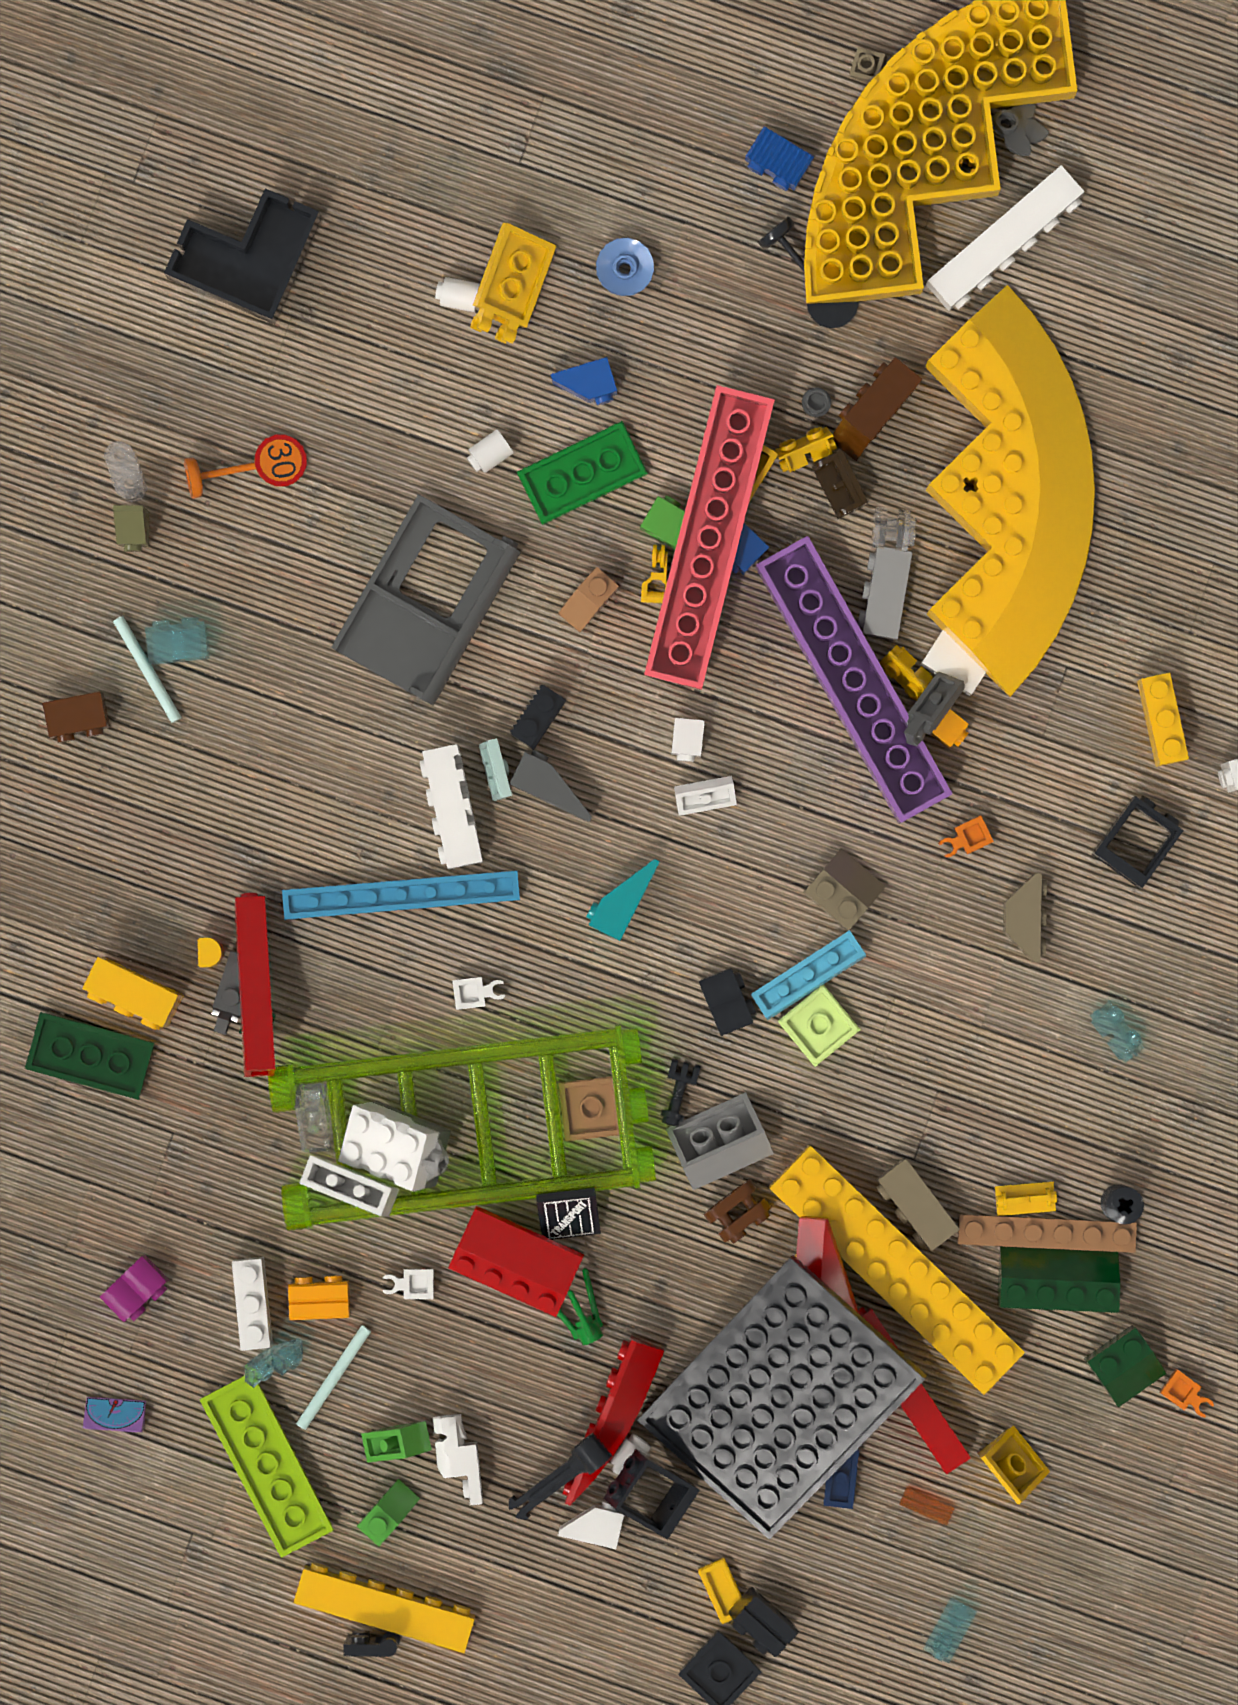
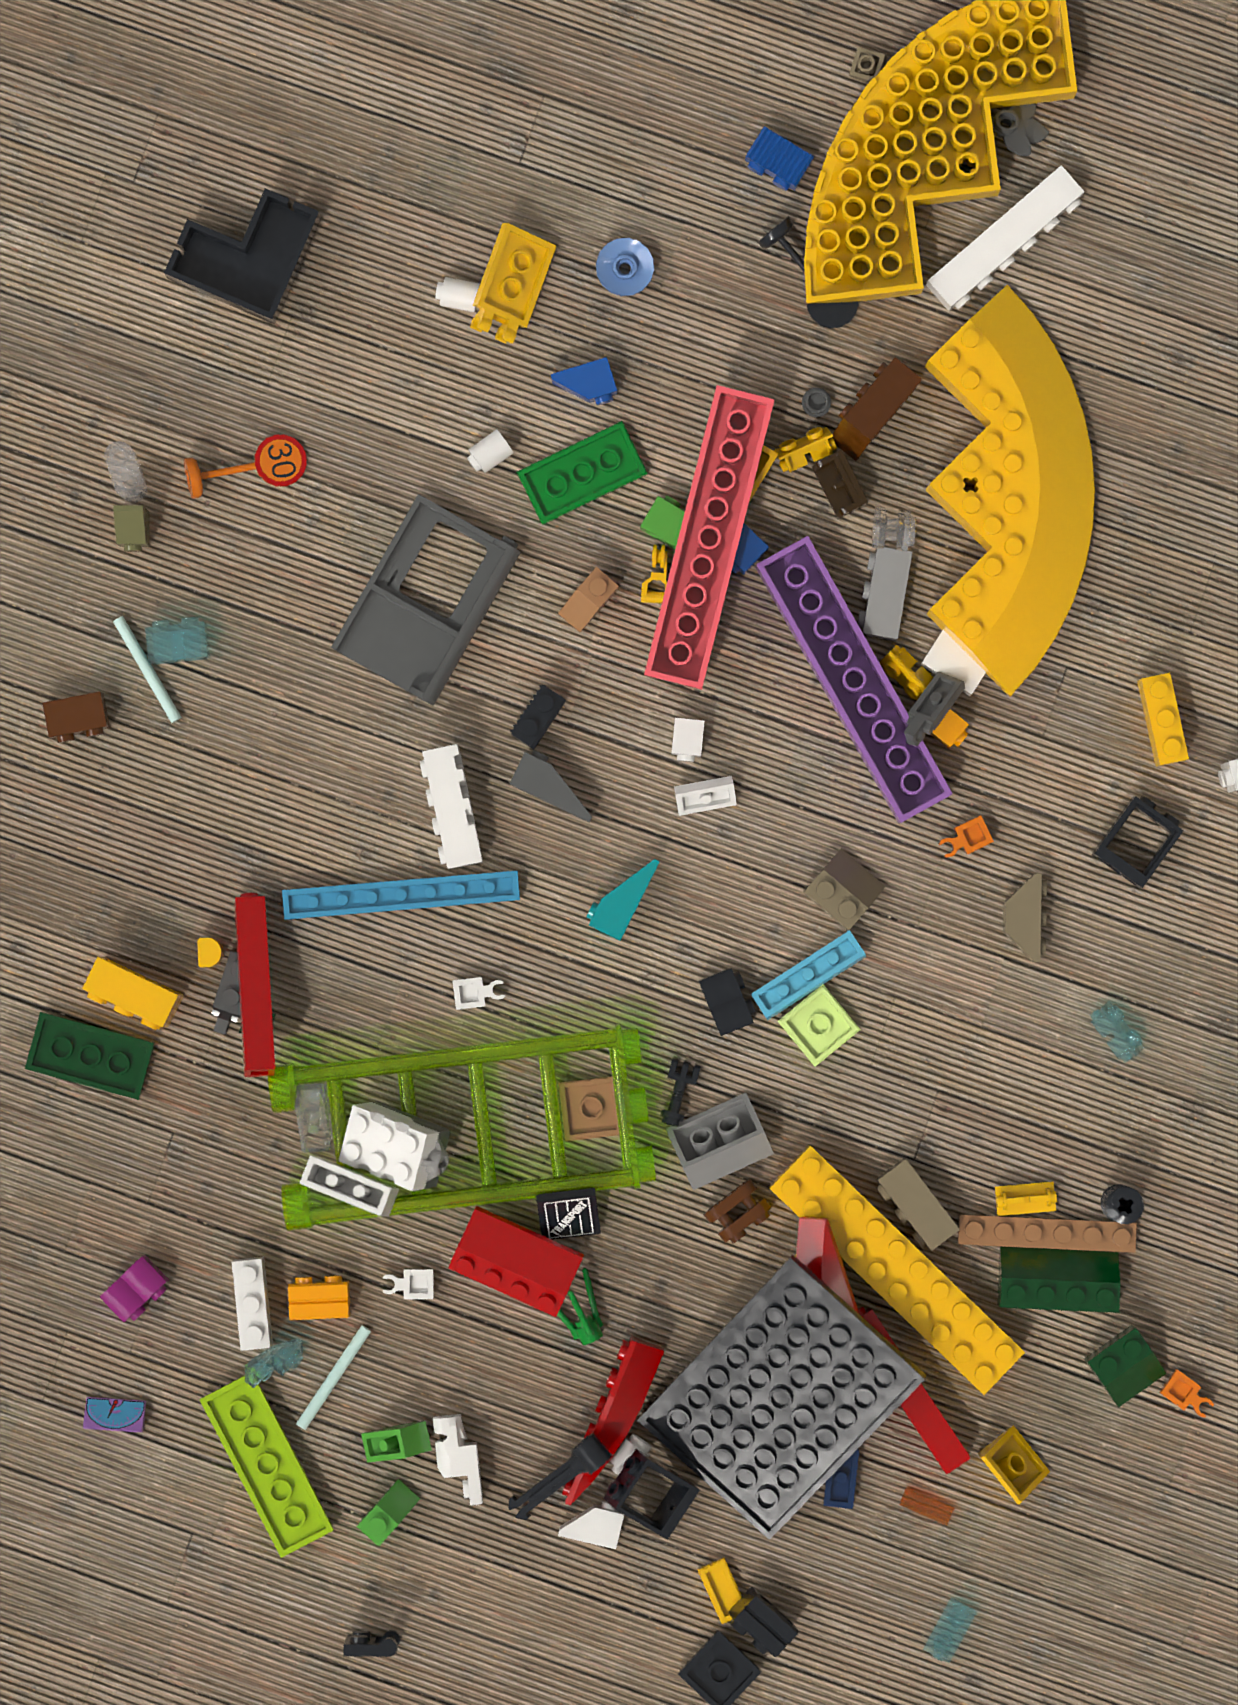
(384, 1608): yellow brick -> none
(495, 769): light aqua plate -> none

